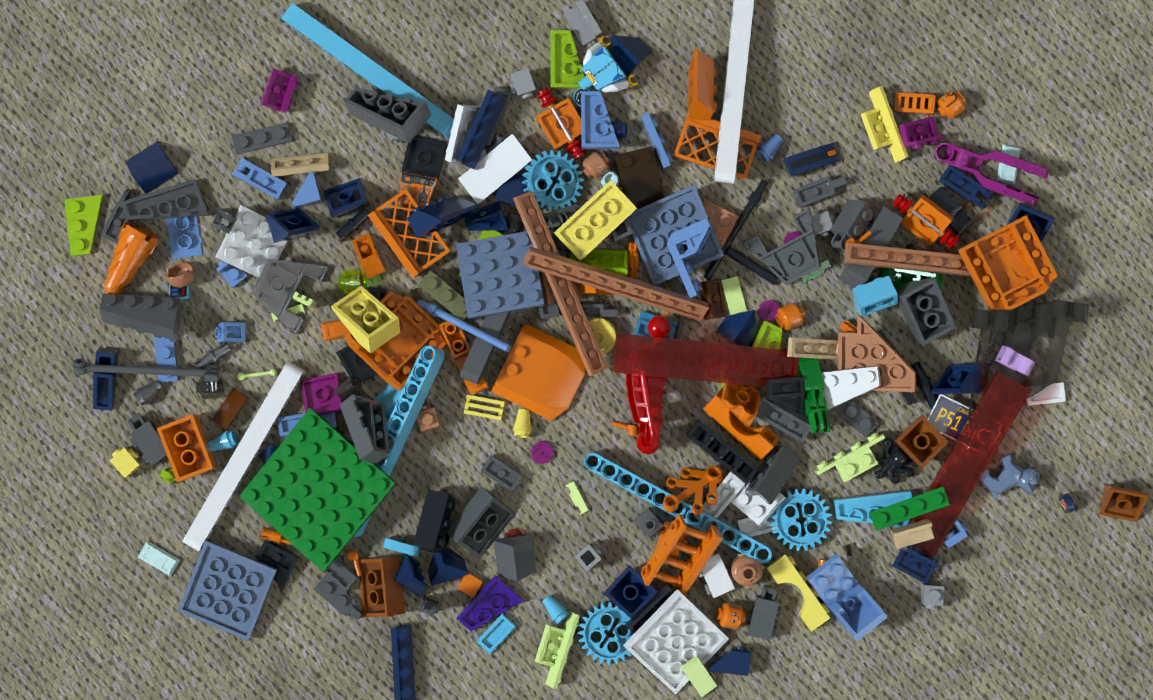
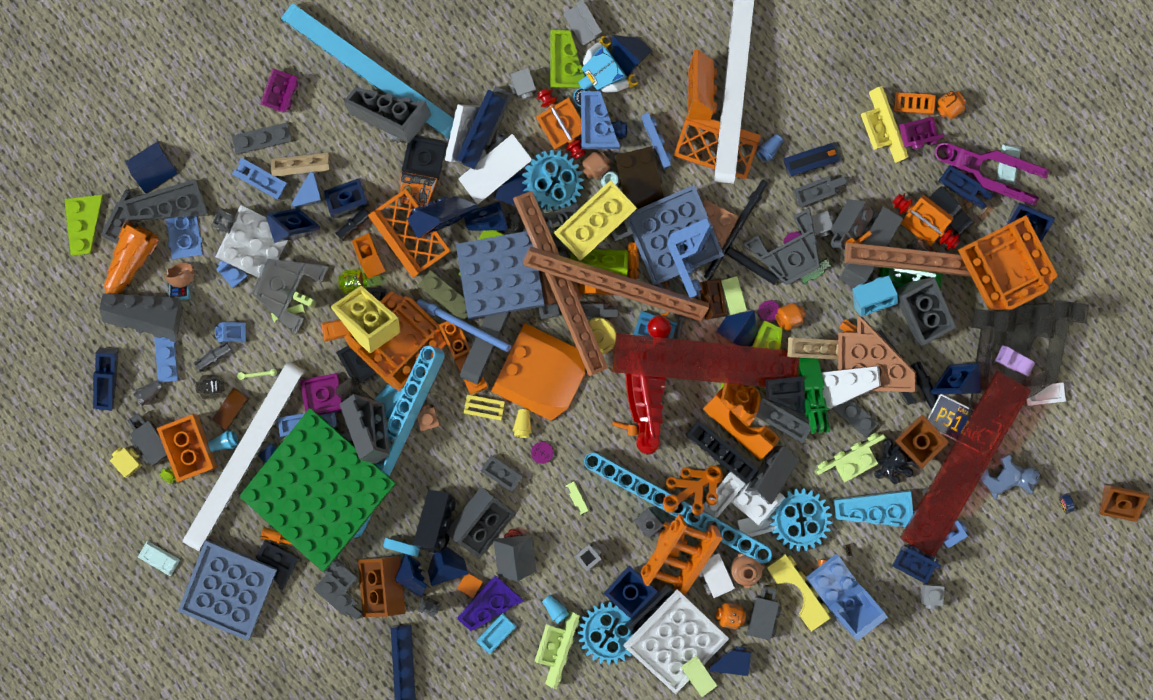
(210, 374): dark grey hinge -> none
(354, 555): orange hand -> none
(909, 508): green plate -> none
(912, 533): tan panel -> none

